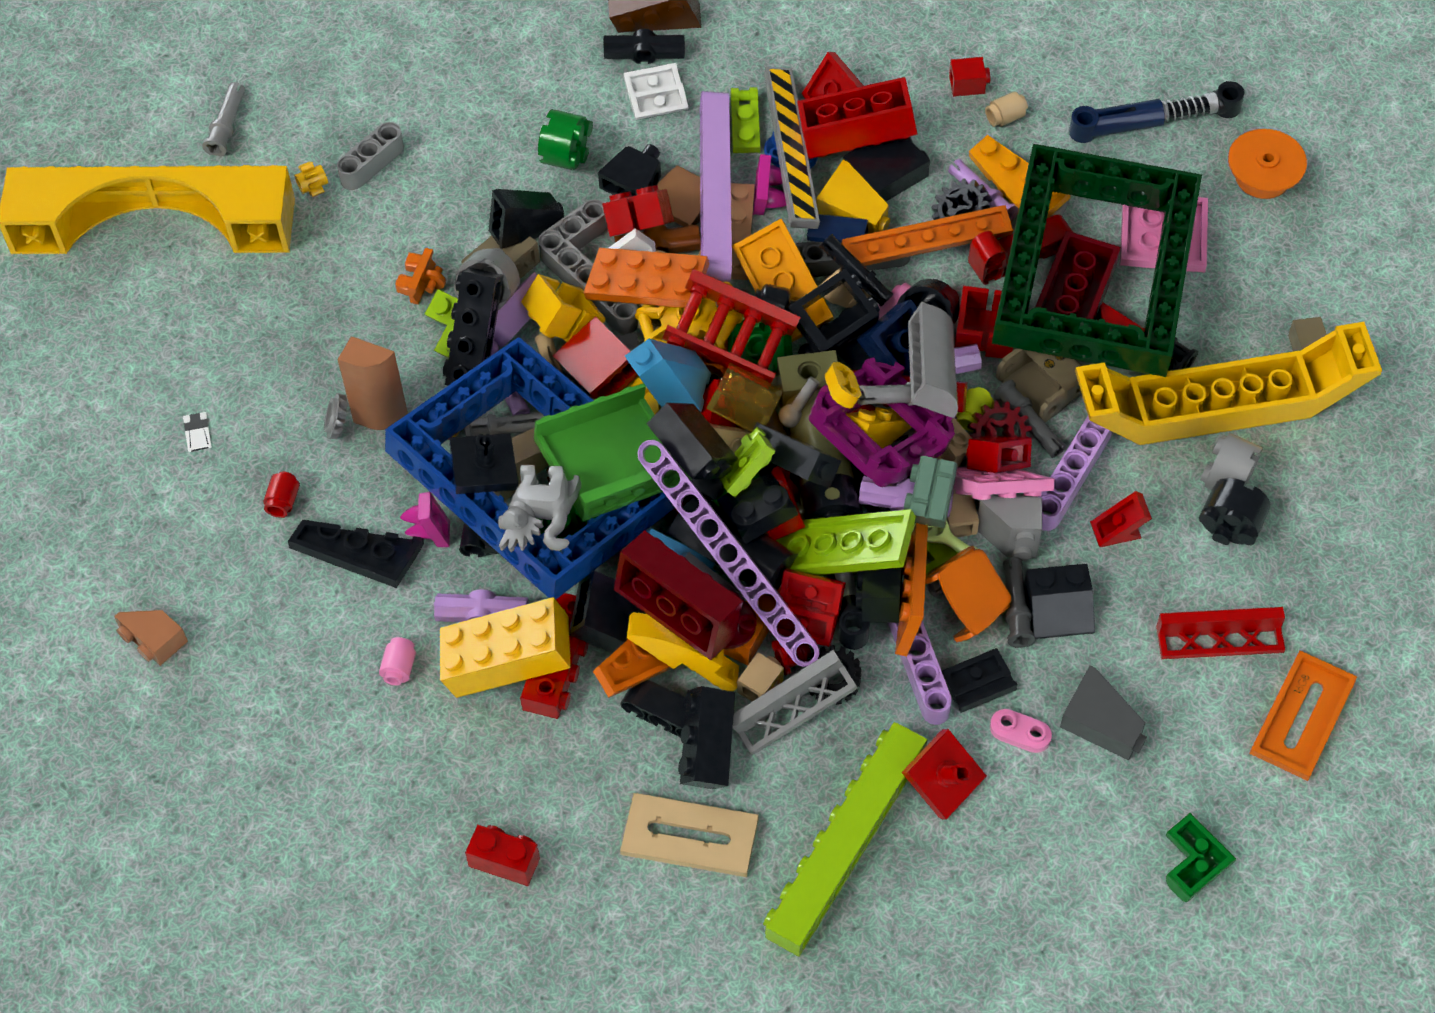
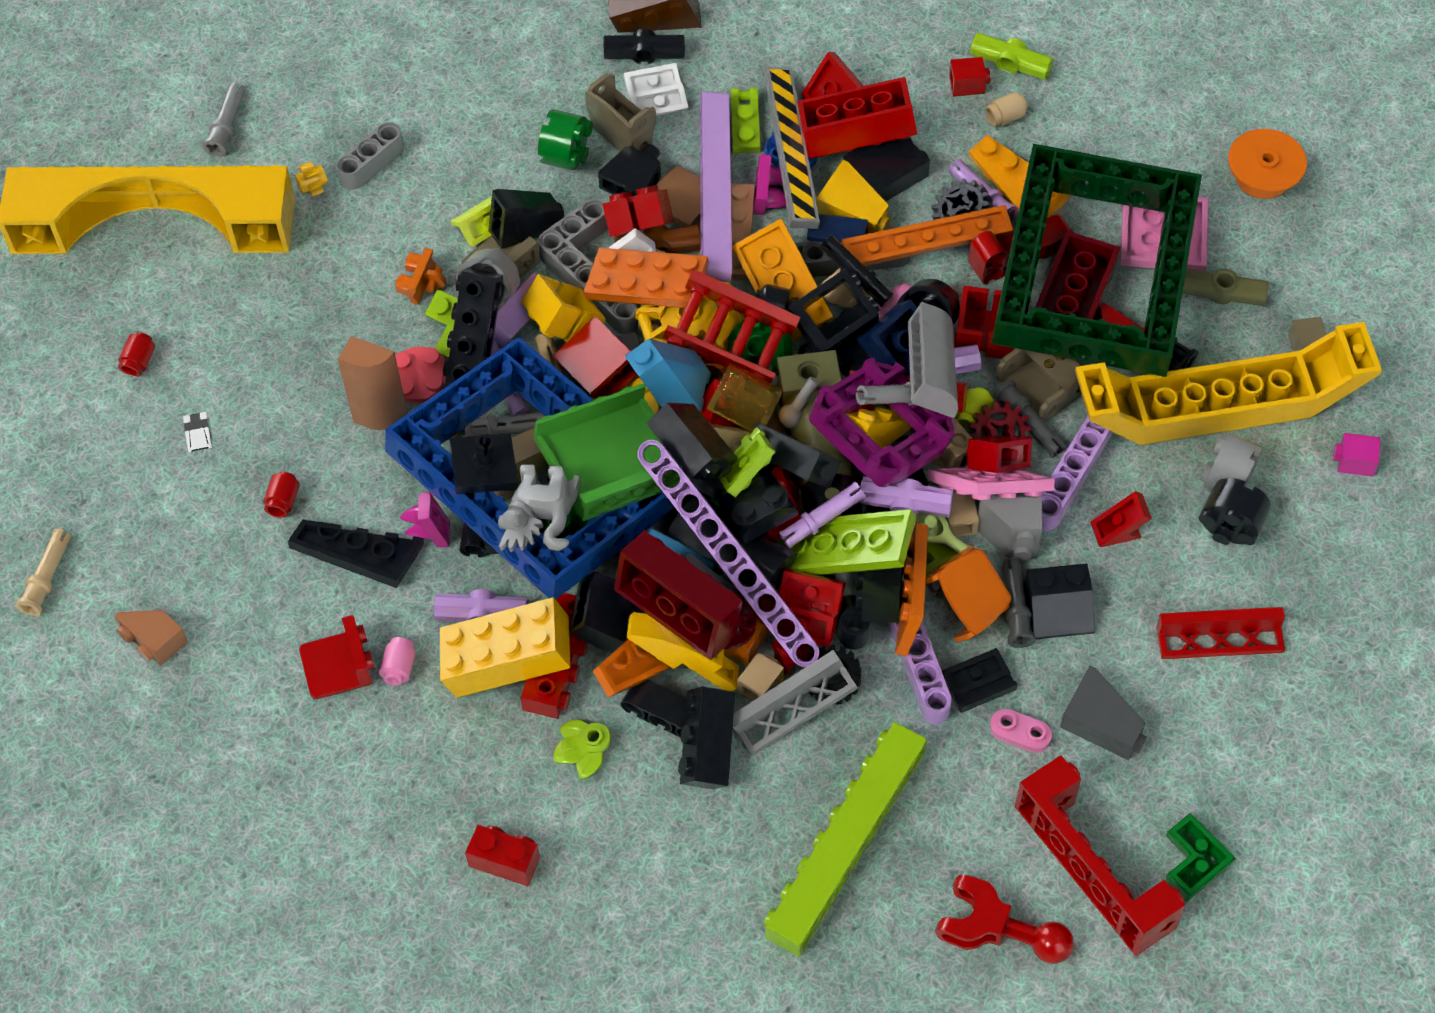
(40, 583): none -> tan pin
(136, 354): none -> red brick
(335, 416): light grey gear -> none
(337, 661): none -> red bracket
(421, 373): none -> coral piece
(475, 223): none -> neon yellow panel
(579, 749): none -> lime plate
(617, 116): none -> dark tan piece
(727, 859): tan piece -> none
(821, 515): none -> lavender pin
(842, 385): yellow beam -> none
(932, 490): sand green brick -> none
(944, 774): red tile -> none
(992, 921): none -> red piece
(1011, 55): none -> lime piece
(1043, 804): none -> red plate
(1090, 123): piece -> none
(1225, 287): none -> olive piece
(1270, 740): orange piece -> none
(1357, 454): none -> dark pink brick

